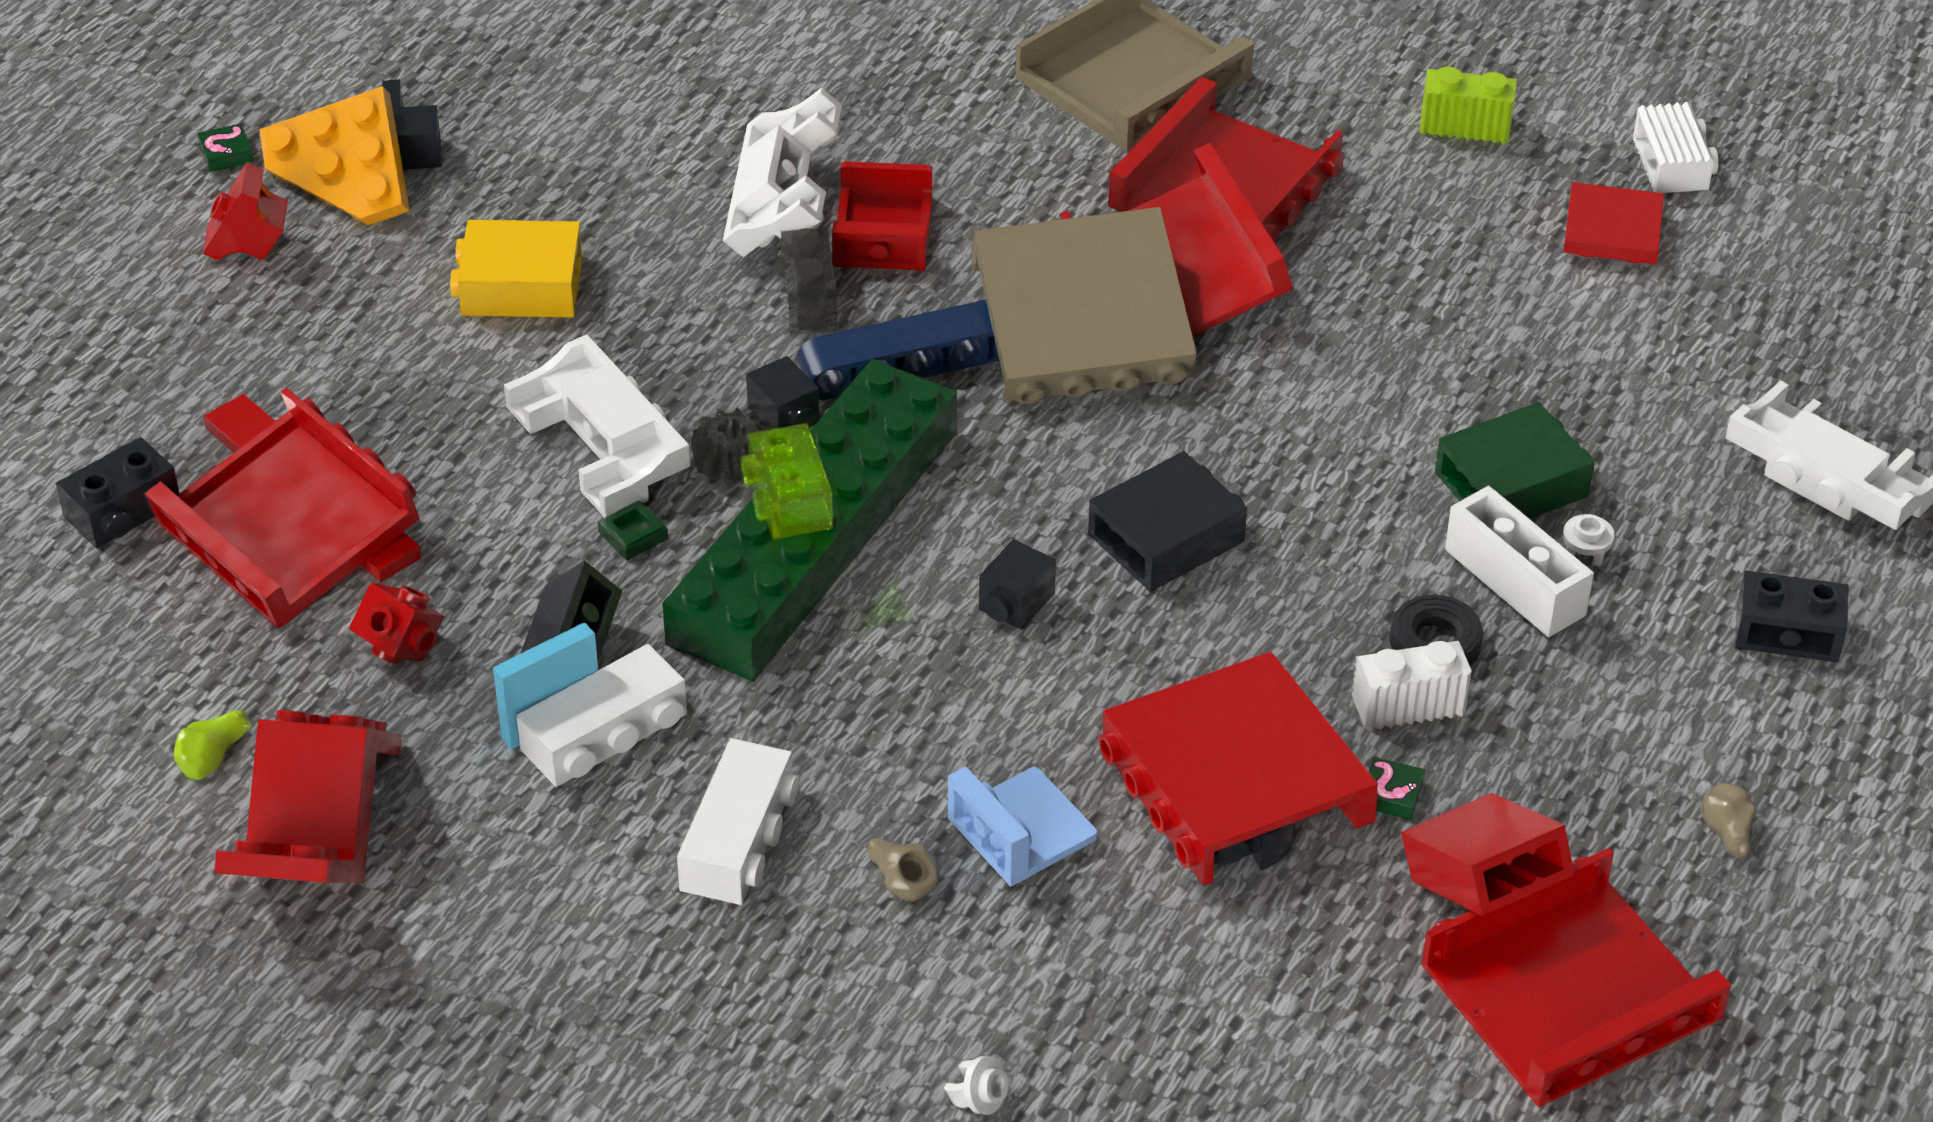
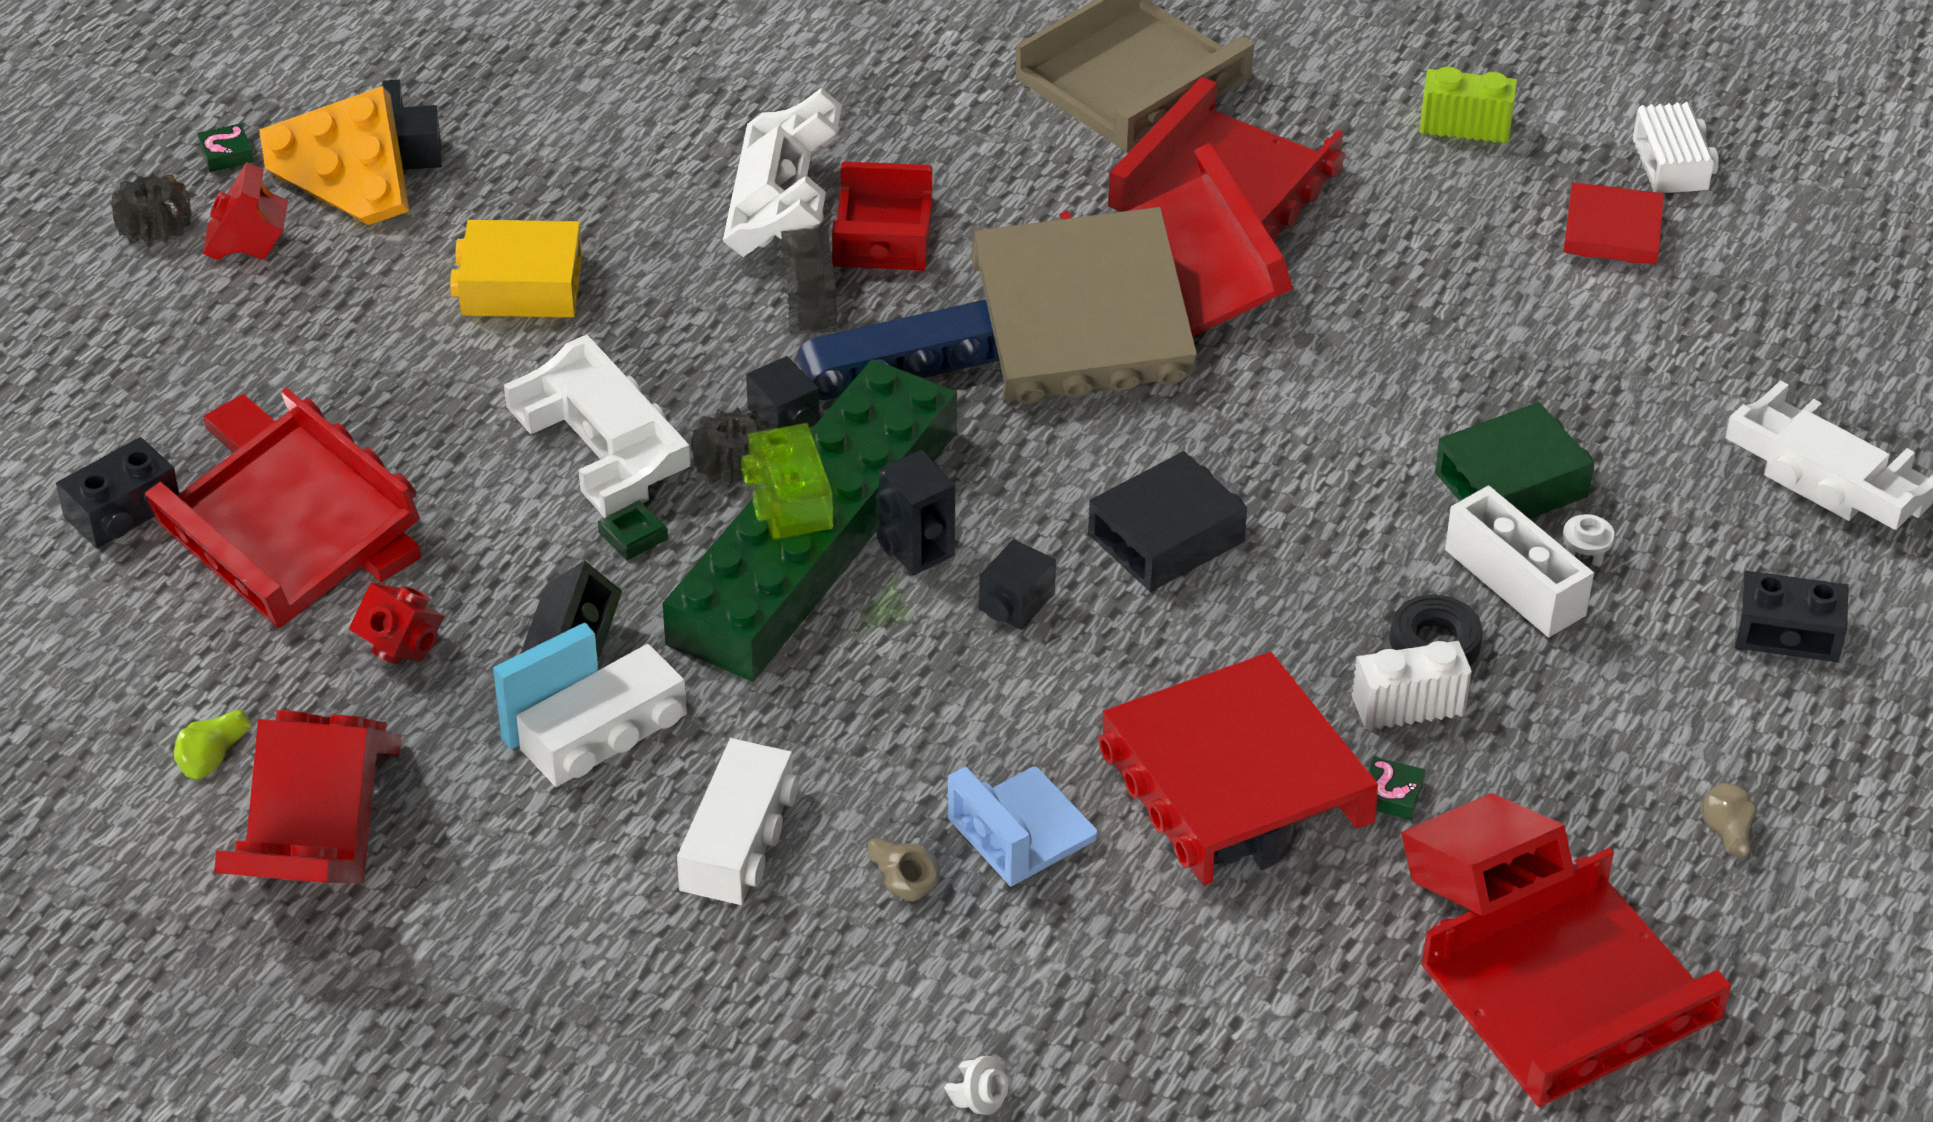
(151, 208): none -> clear smoke gear
(916, 512): none -> black brick

